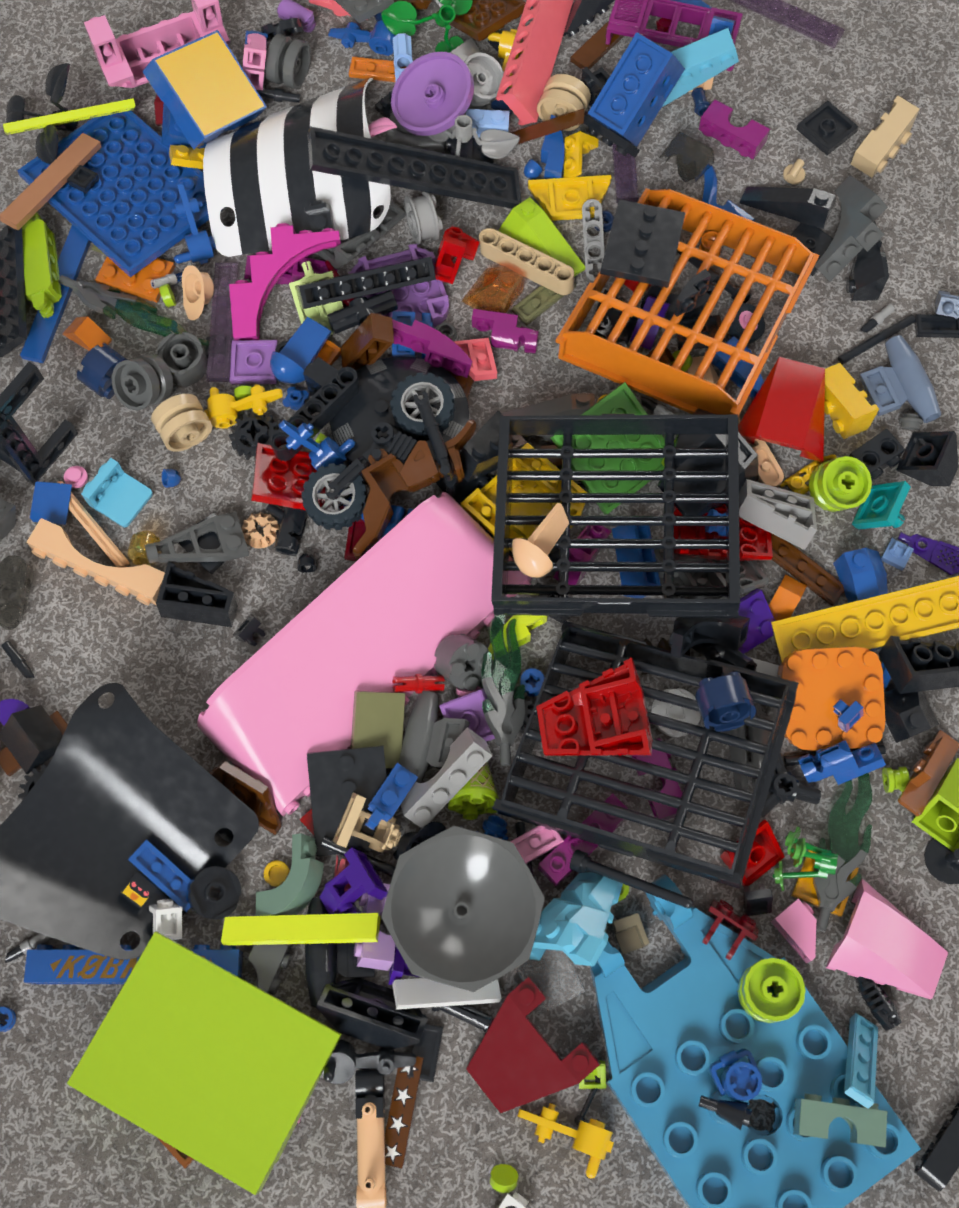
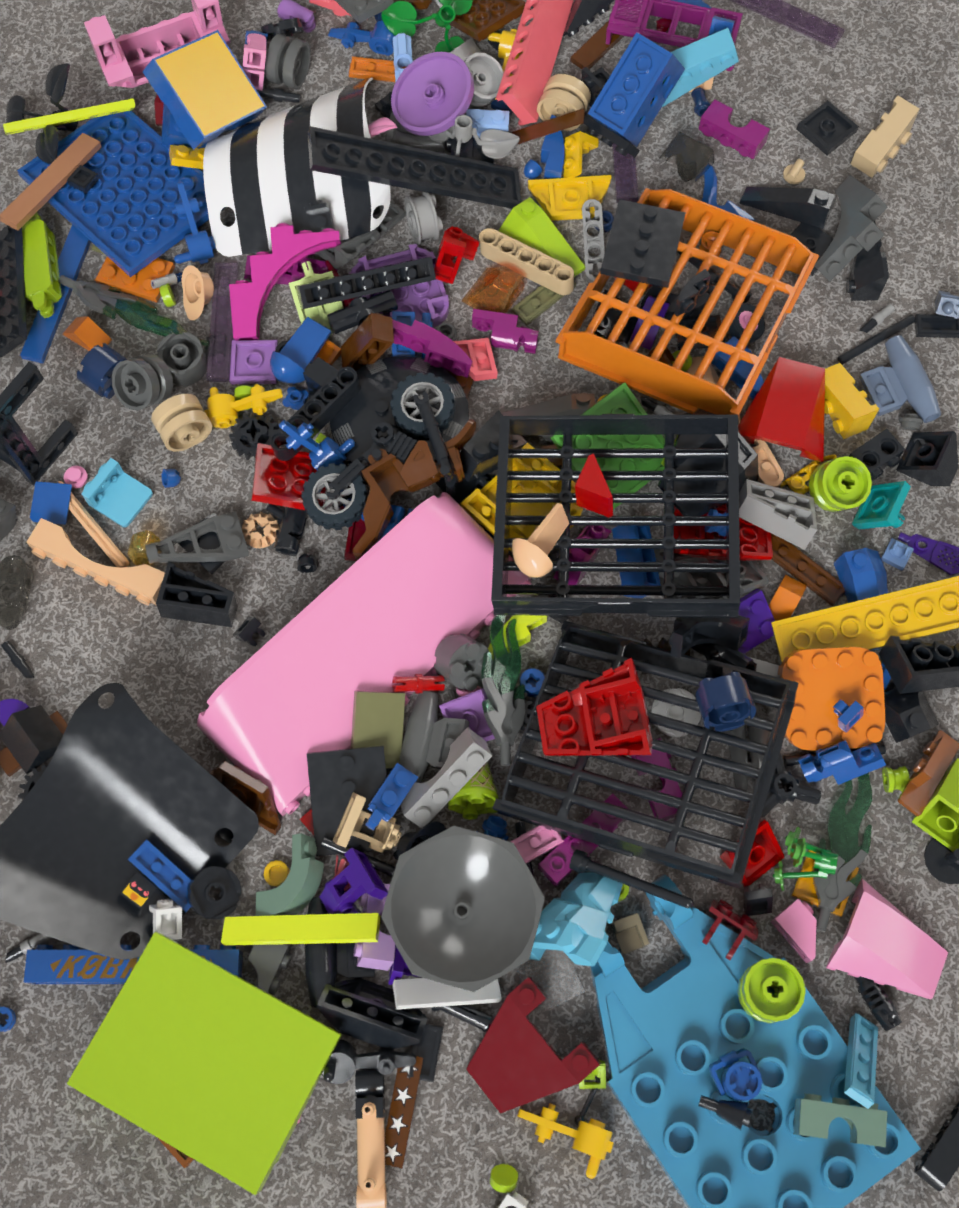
(593, 490): none -> red slope

